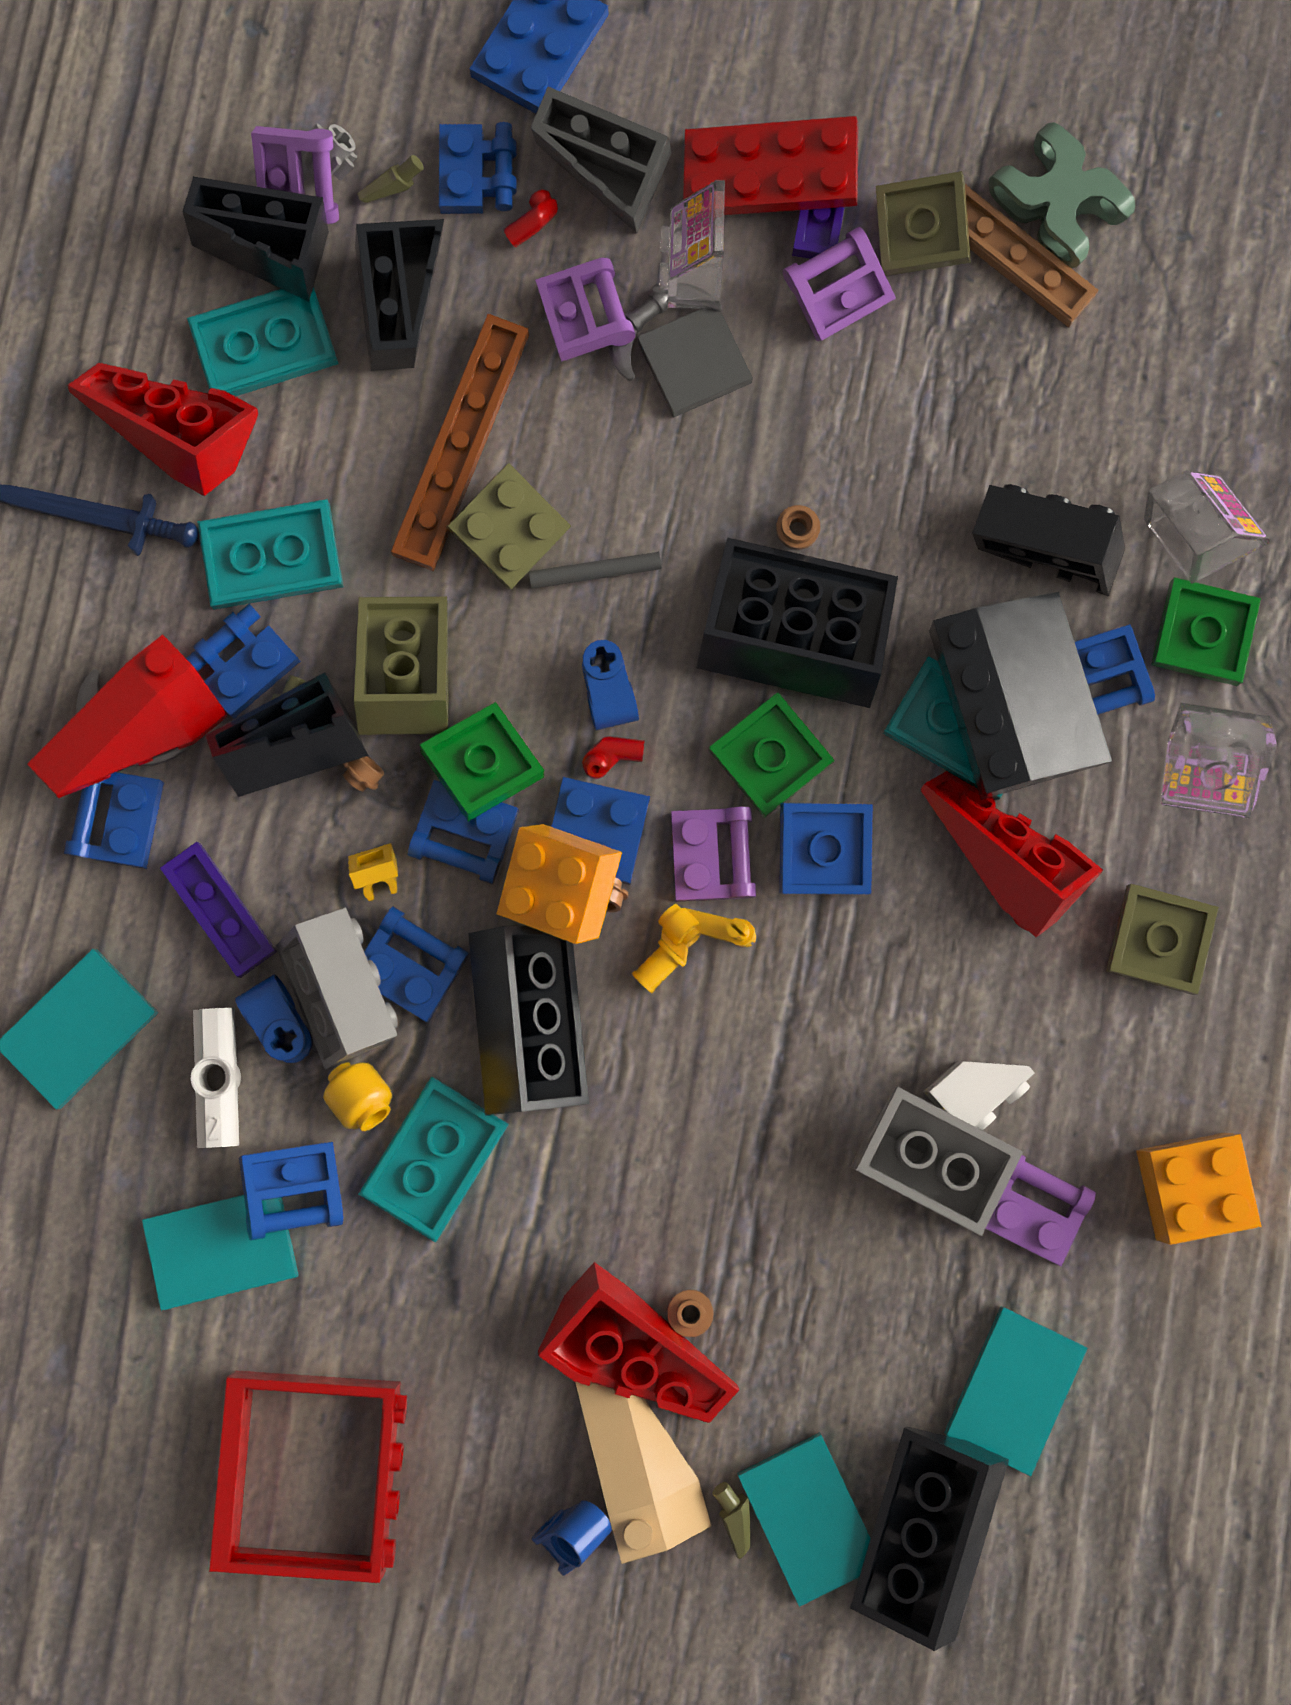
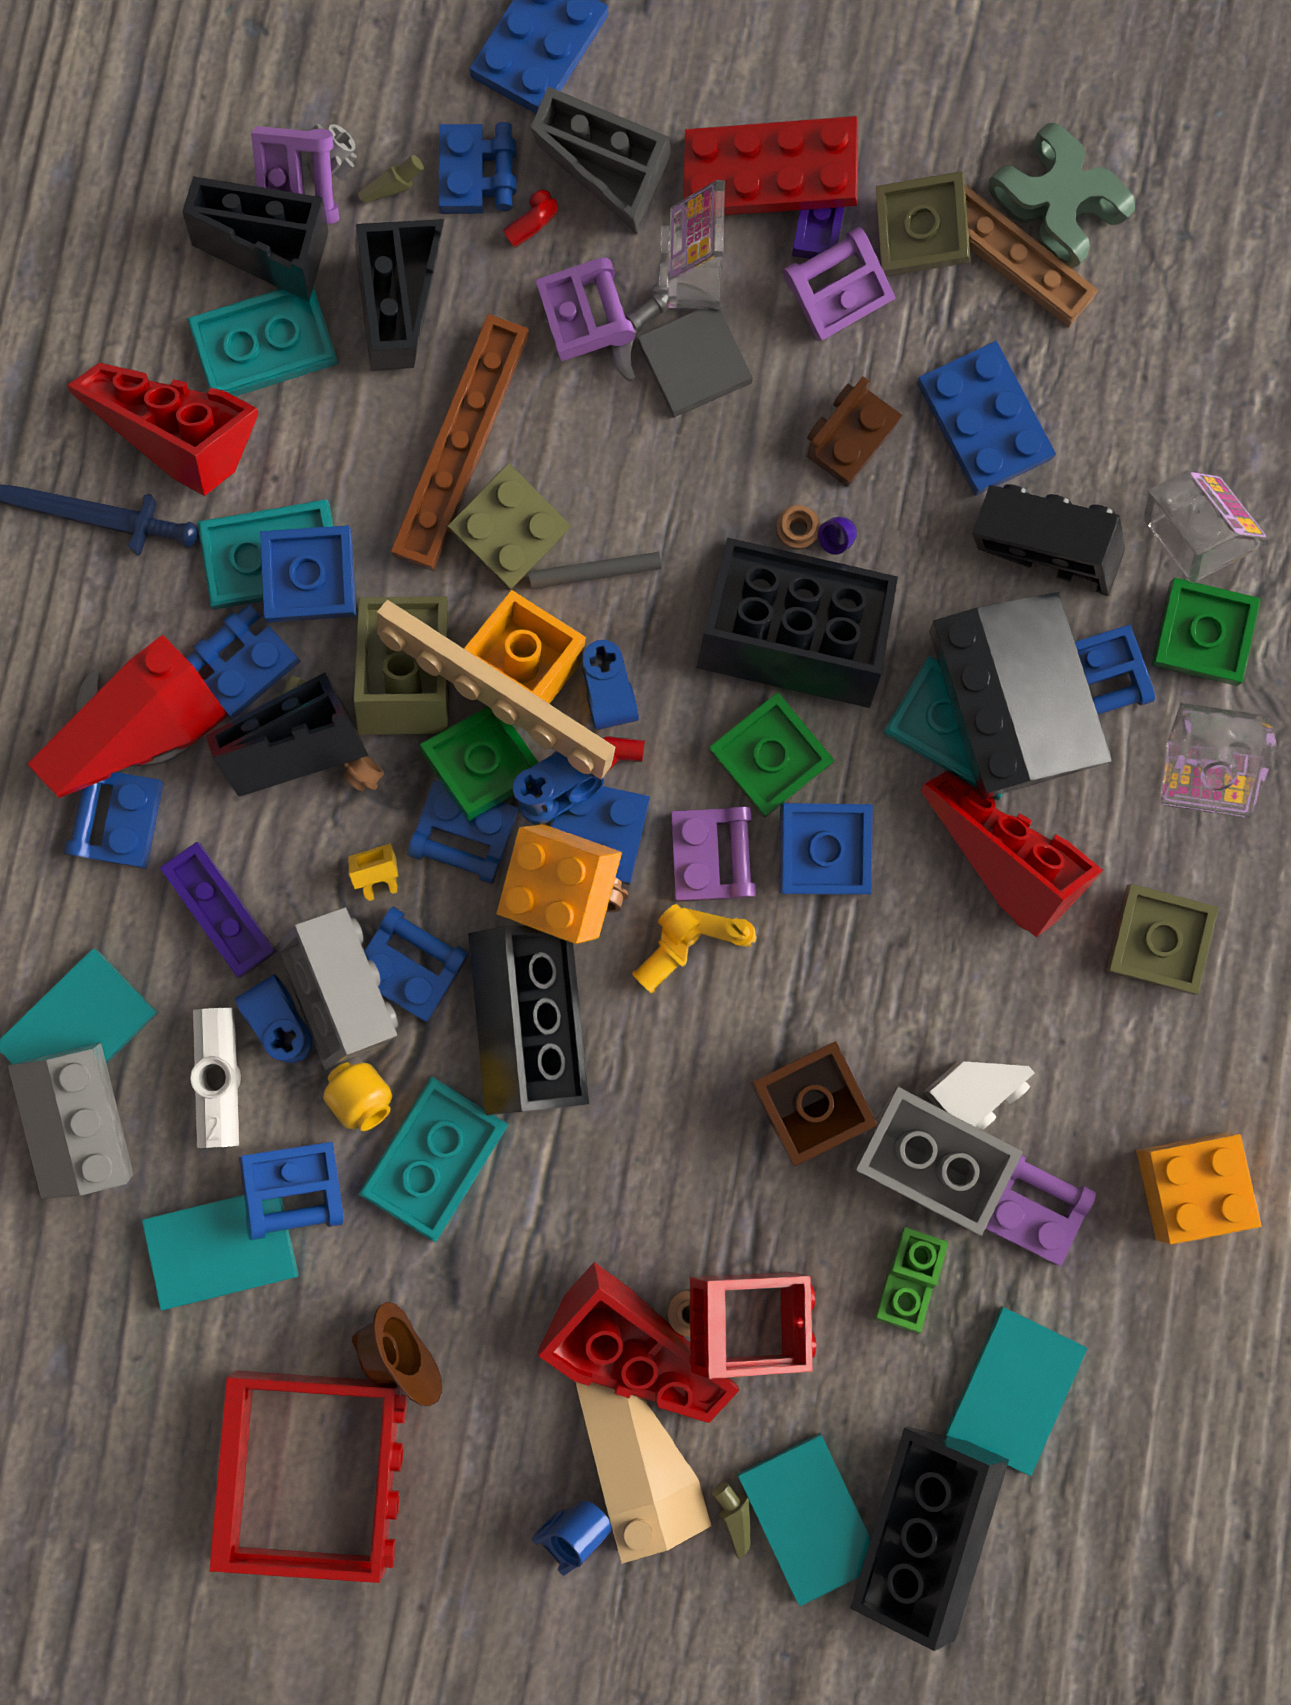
(71, 1122): none -> light grey slope
(308, 573): none -> blue plate
(396, 1356): none -> reddish brown piece
(504, 696): none -> tan plate
(529, 646): none -> light orange brick
(556, 784): none -> blue piece
(709, 1325): none -> red window
(814, 1103): none -> reddish brown slope
(837, 535): none -> dark purple hinge
(852, 432): none -> reddish brown bracket
(911, 1280): none -> bright green slope
(986, 418): none -> blue plate

